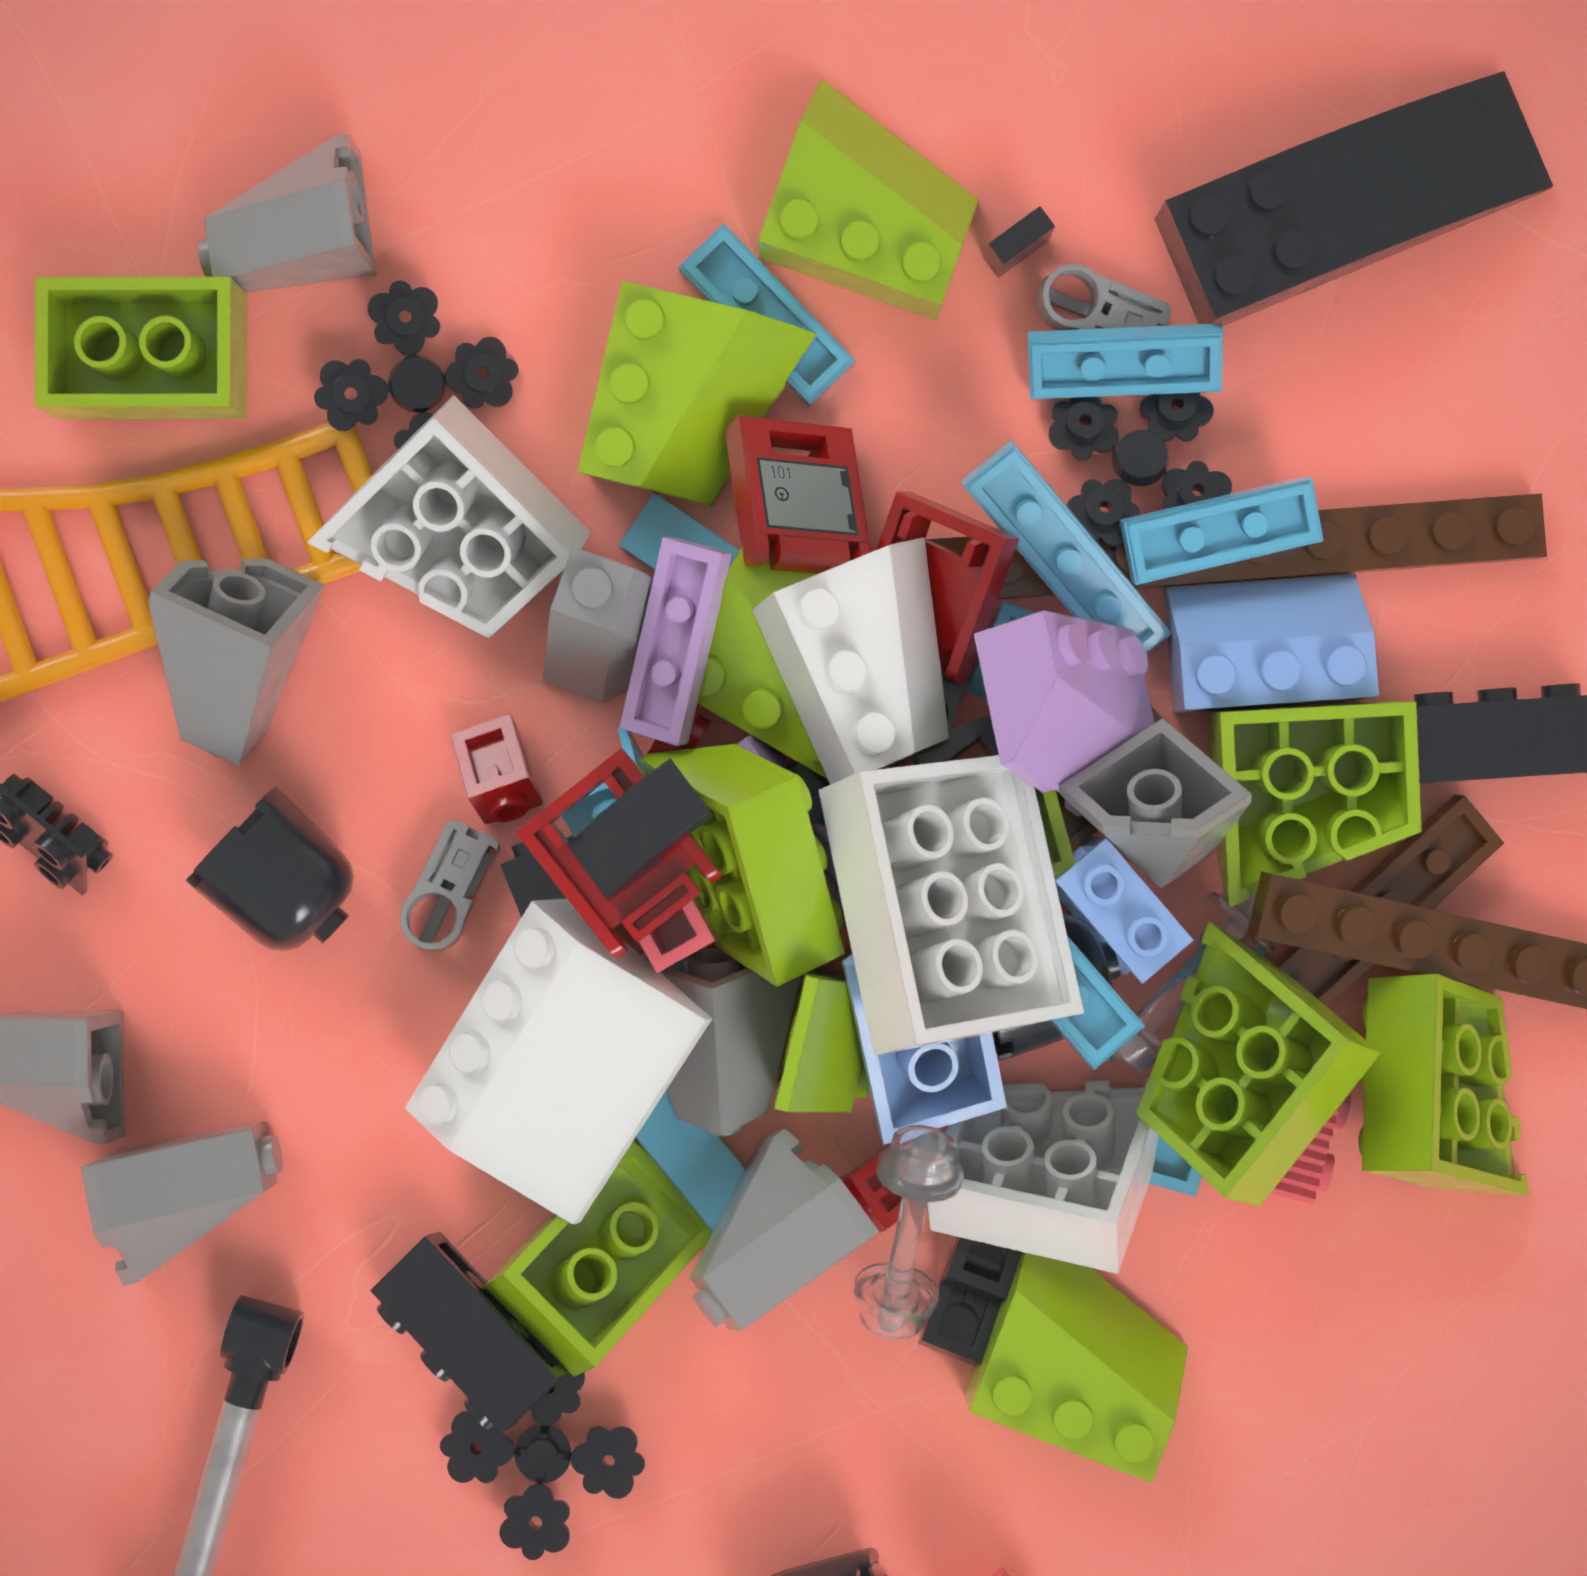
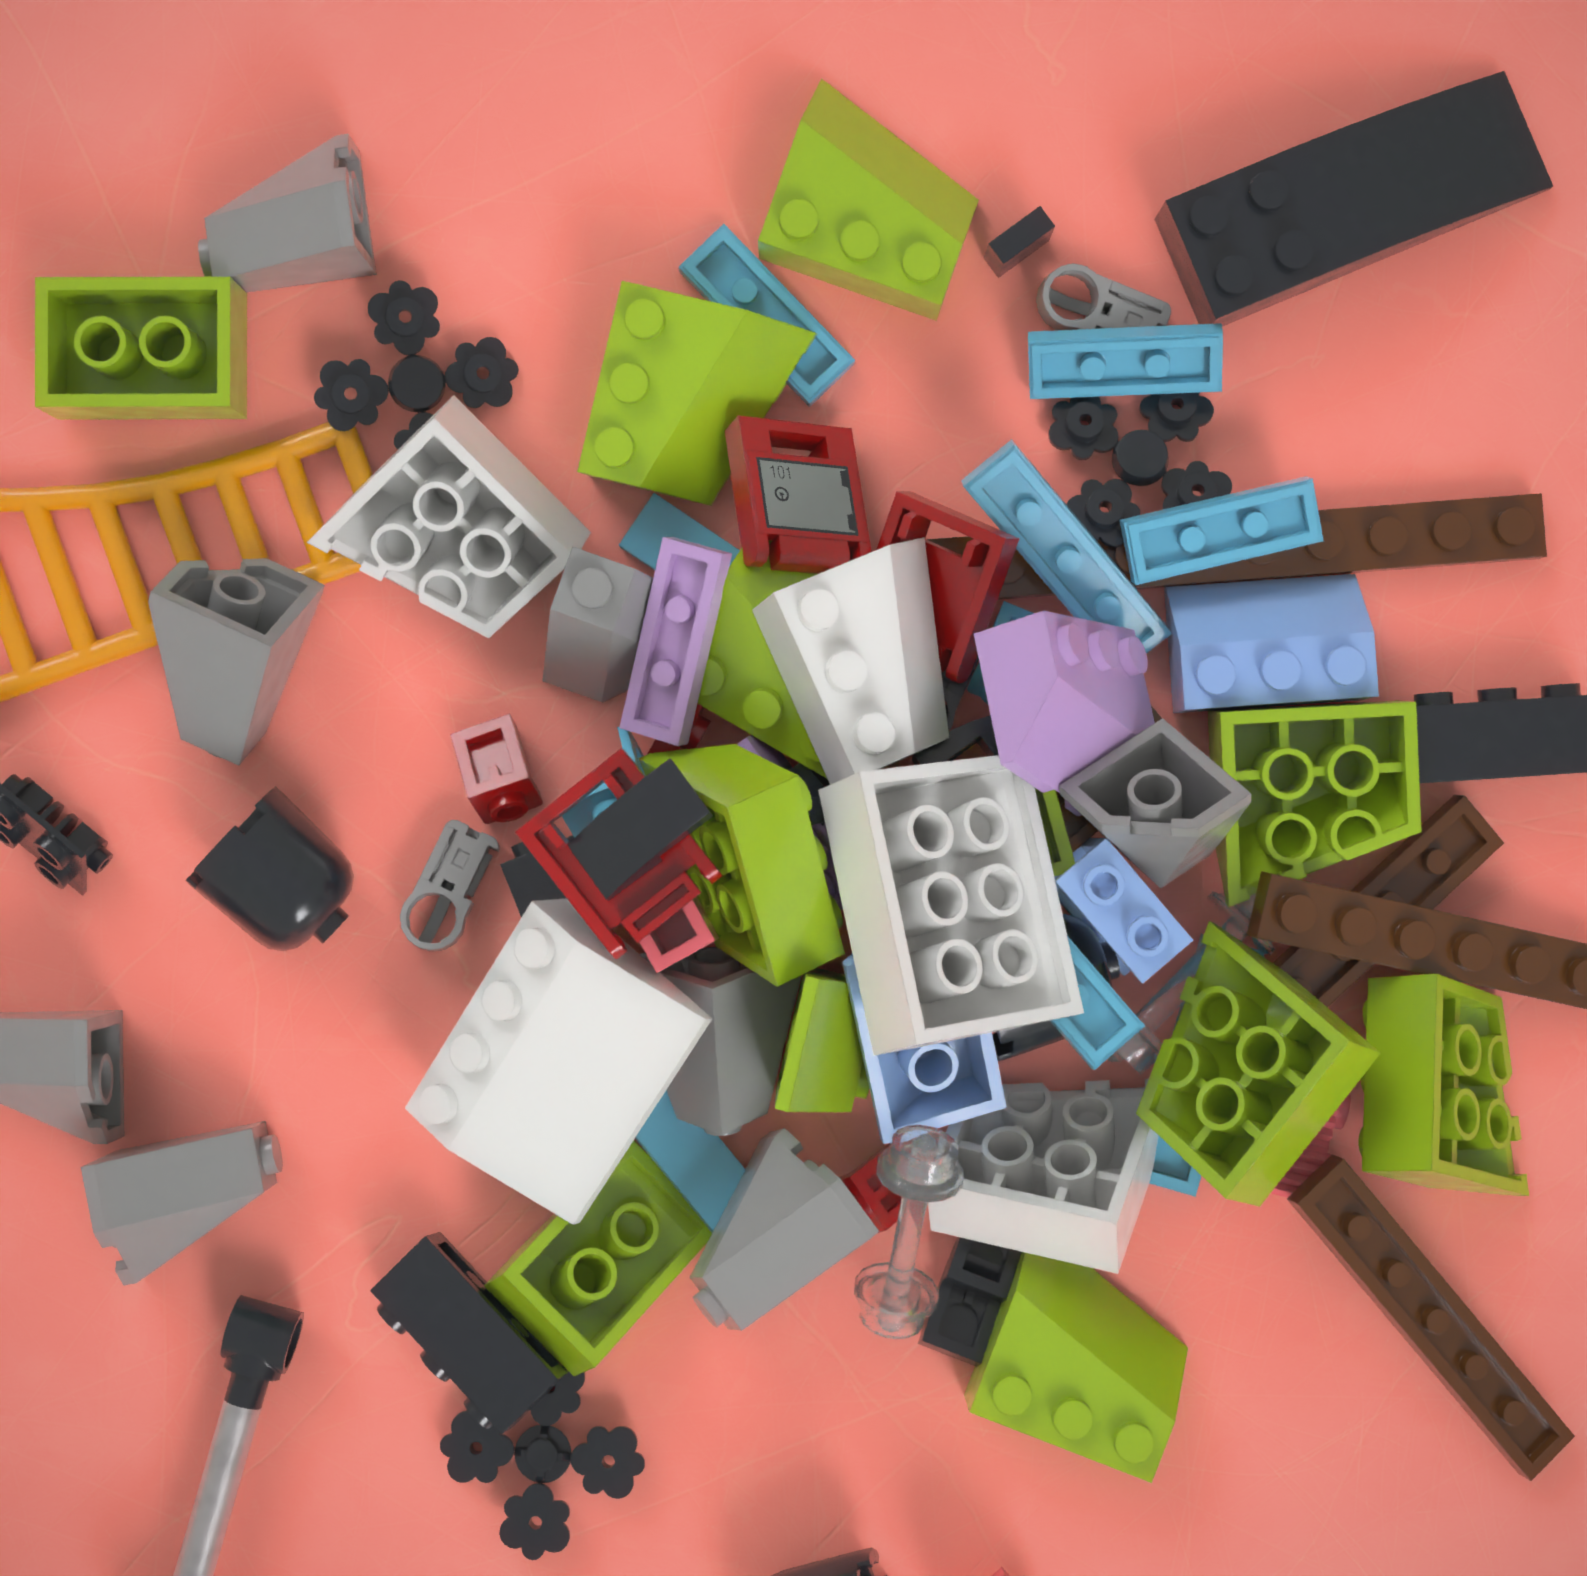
(1430, 1316): none -> reddish brown plate

